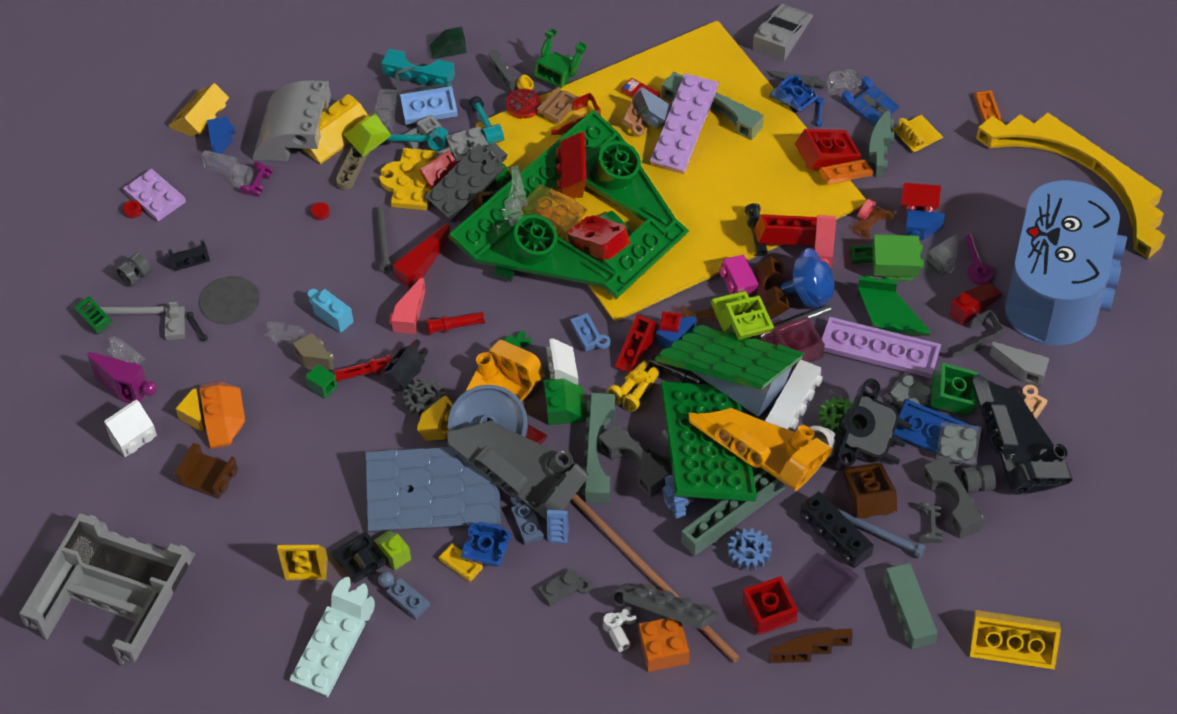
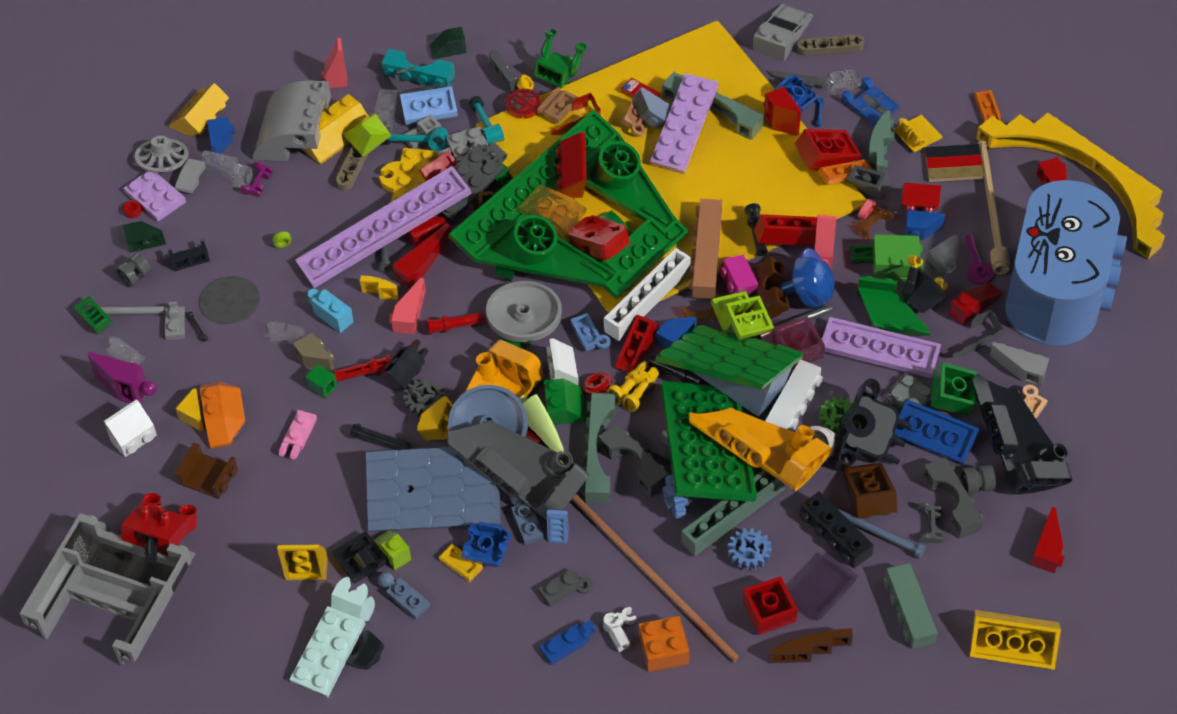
(142, 236): none -> clear green slope
(156, 527): none -> red piece
(161, 148): none -> light grey wheel
(189, 176): none -> light grey slope
(282, 239): none -> lime tile
(298, 433): none -> bright pink hinge
(320, 211): red tile -> none
(335, 67): none -> coral slope
(368, 653): none -> black piece
(378, 438): none -> black axle
(383, 226): none -> lavender plate
(386, 289): none -> yellow slope
(425, 230): none -> red slope
(516, 198): clear slope -> none
(523, 311): none -> light grey dish
(541, 422): none -> yellowish green piece
(567, 642): none -> blue hinge
(597, 383): none -> red gear
(647, 293): none -> white brick
(665, 604): dark grey hinge -> none
(670, 321): red tile -> none
(707, 248): none -> nougat brick
(782, 112): none -> red slope
(830, 43): none -> dark tan beam
(870, 181): none -> dark grey slope
(920, 289): none -> black torso
(959, 443): light grey piece -> none
(970, 163): none -> flag
(1050, 546): none -> red slope
(1051, 171): none -> red slope

